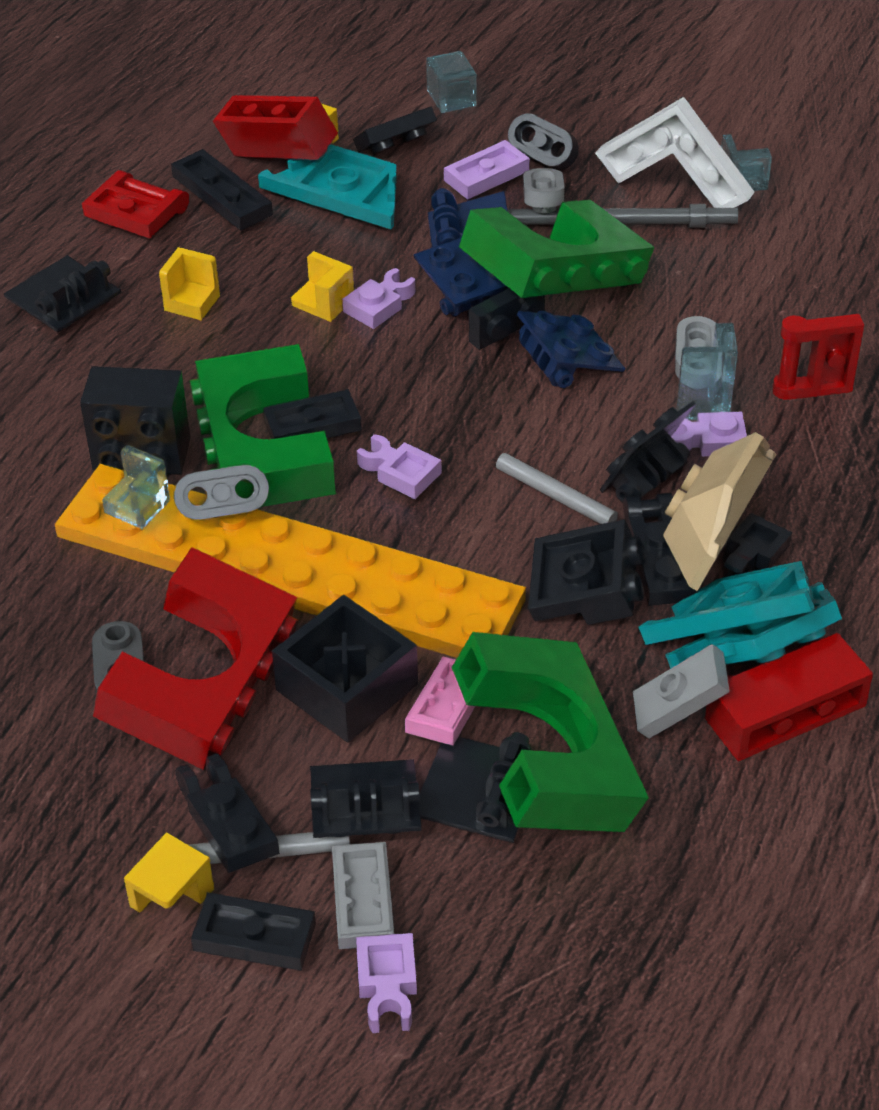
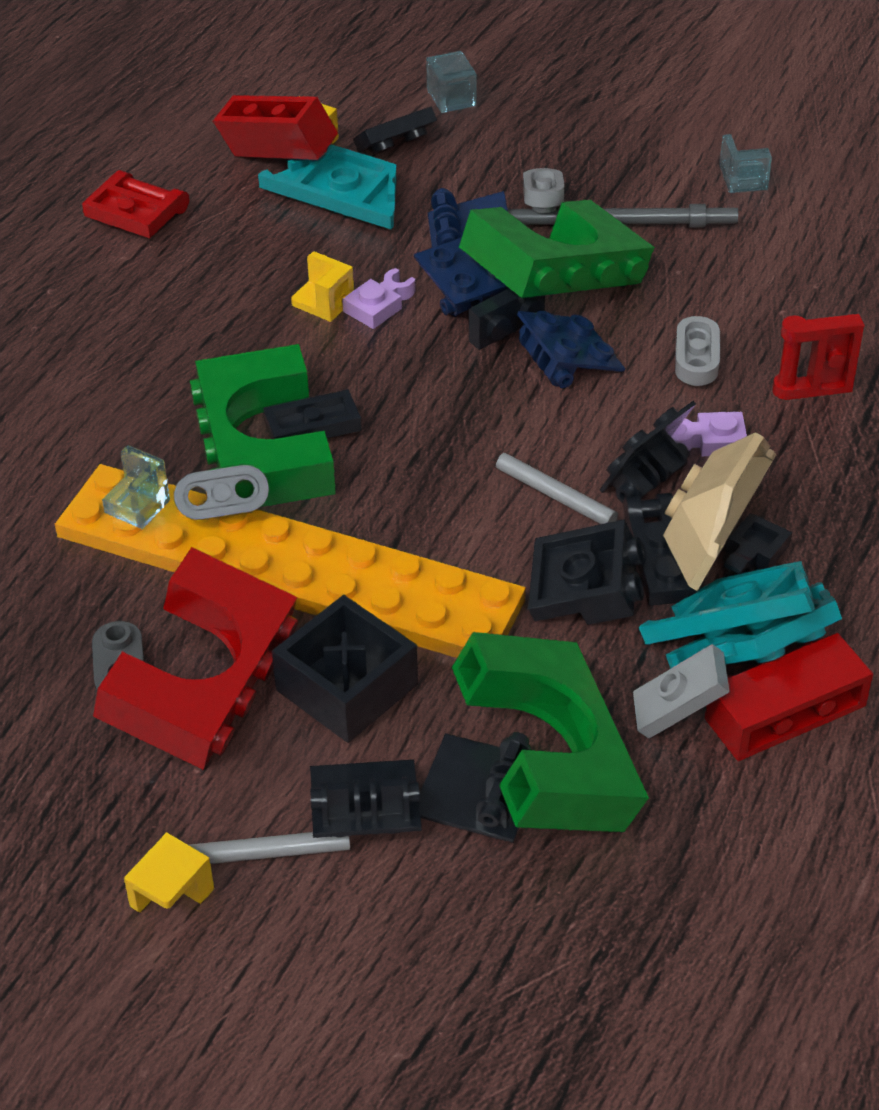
(64, 292): black hinge -> none
(135, 410): black brick -> none
(189, 283): yellow panel -> none
(222, 189): black plate -> none
(227, 816): black hinge -> none
(253, 931): black plate -> none
(361, 892): light grey plate -> none
(387, 976): lavender plate -> none
(402, 469): lavender plate -> none
(440, 708): bright pink plate -> none
(486, 169): lavender plate -> none
(545, 143): plate -> none
(683, 133): white plate -> none
(709, 374): clear light blue panel -> none

